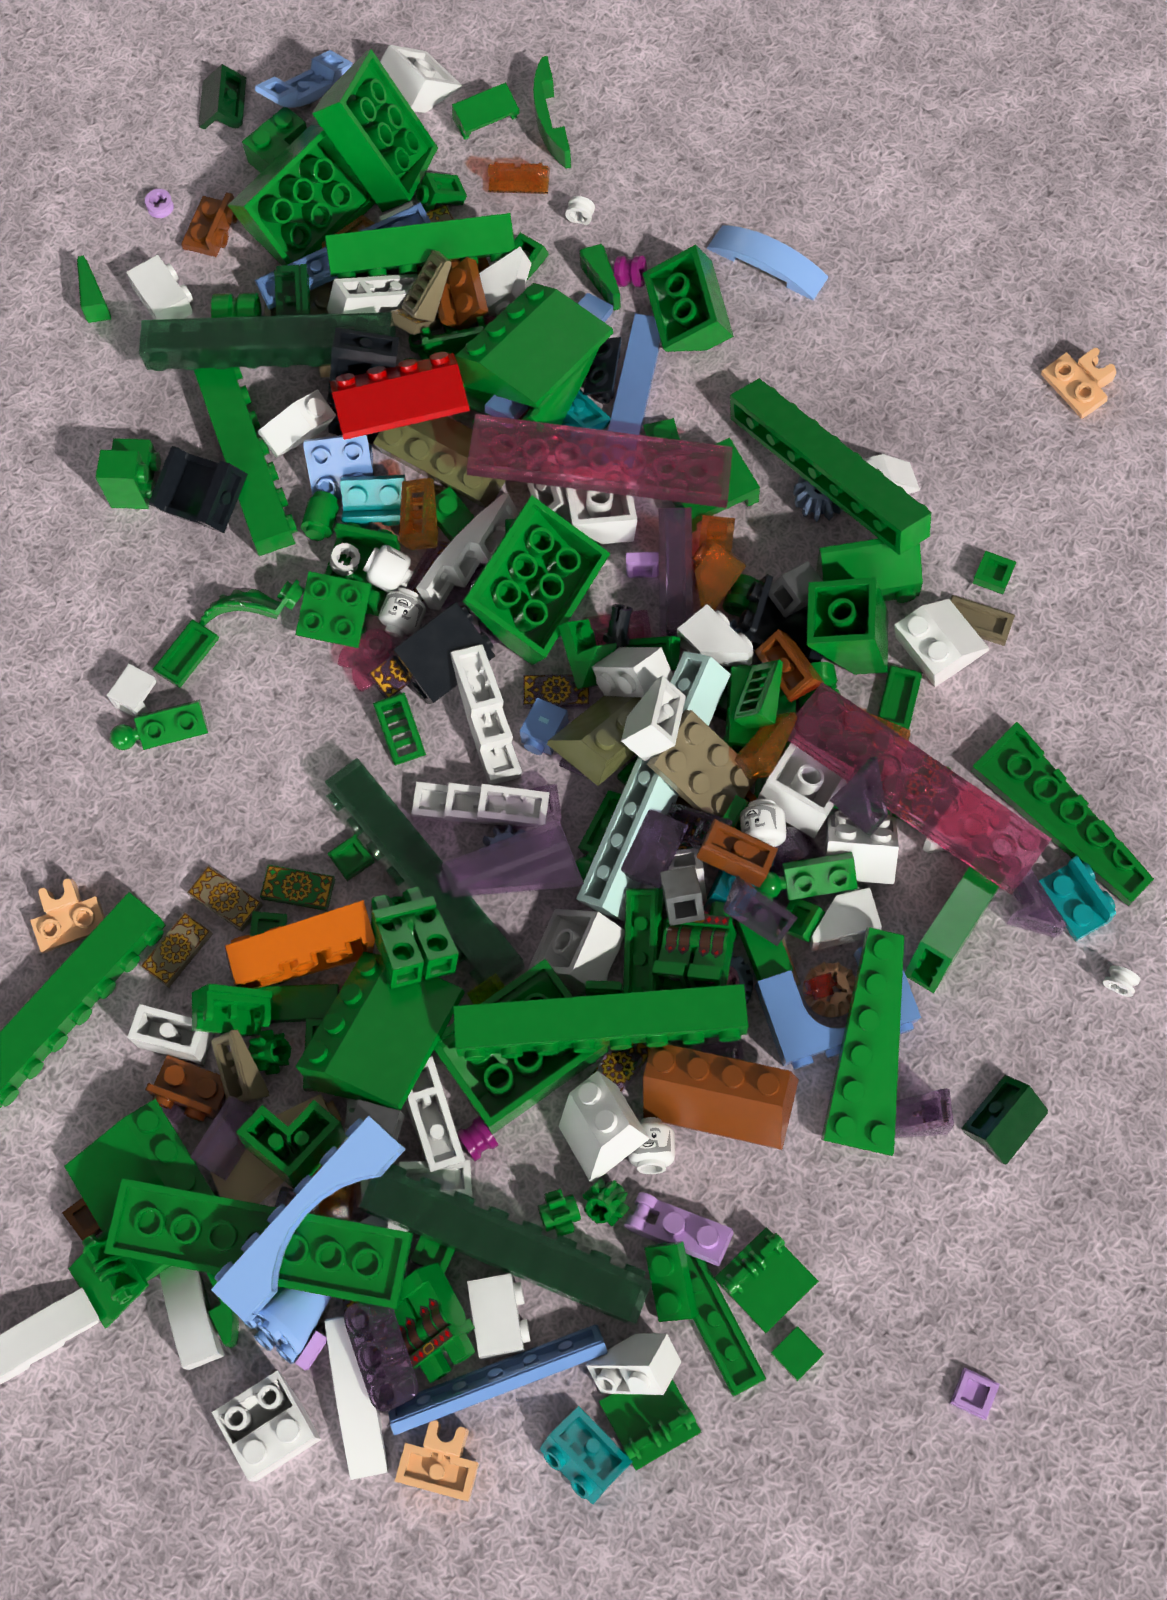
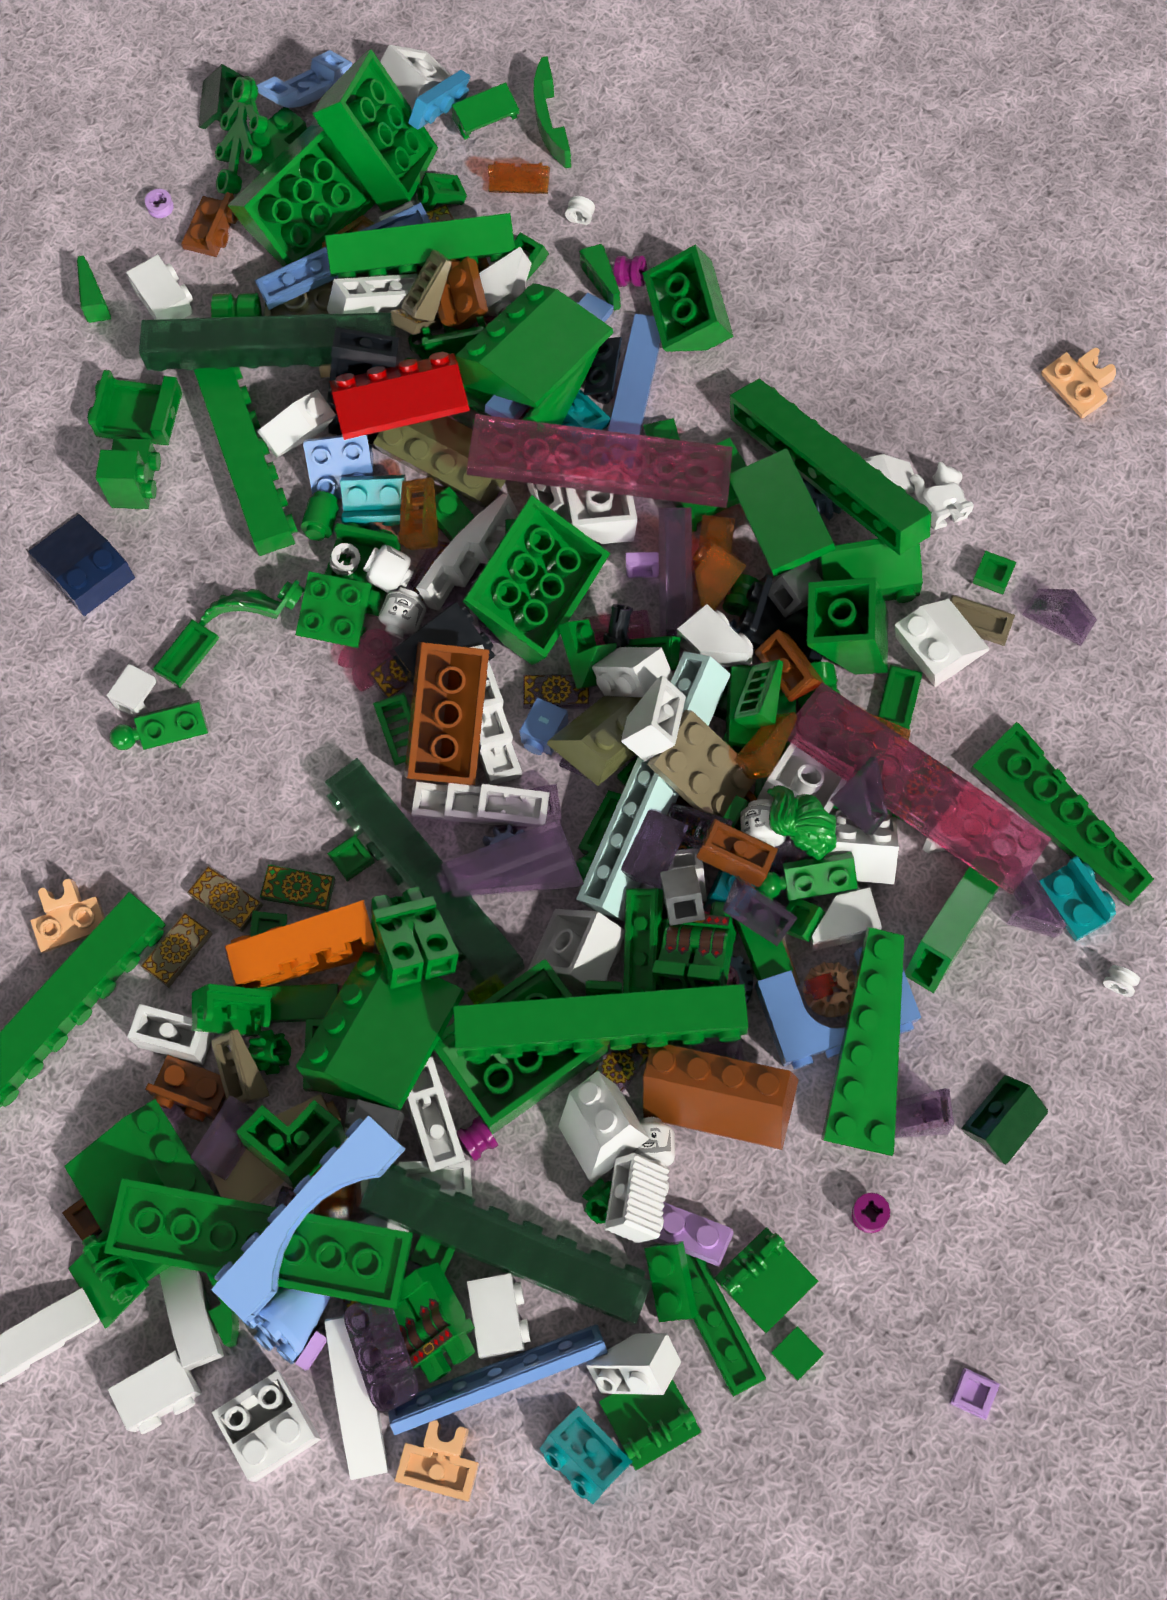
(82, 564): none -> dark blue slope
(135, 409): none -> green panel
(154, 1393): none -> white brick
(198, 489): black panel -> none
(238, 136): none -> green plant
(292, 290): dark green hinge -> none
(439, 99): none -> dark azure plate
(446, 713): none -> dark orange slope
(559, 1212): green gear -> none
(637, 1198): none -> white brick
(770, 256): light blue slope -> none
(781, 512): none -> green tile
(803, 821): none -> green hair
(870, 1220): none -> magenta wheel
(945, 498): none -> white animal
(1062, 613): none -> clear purple slope

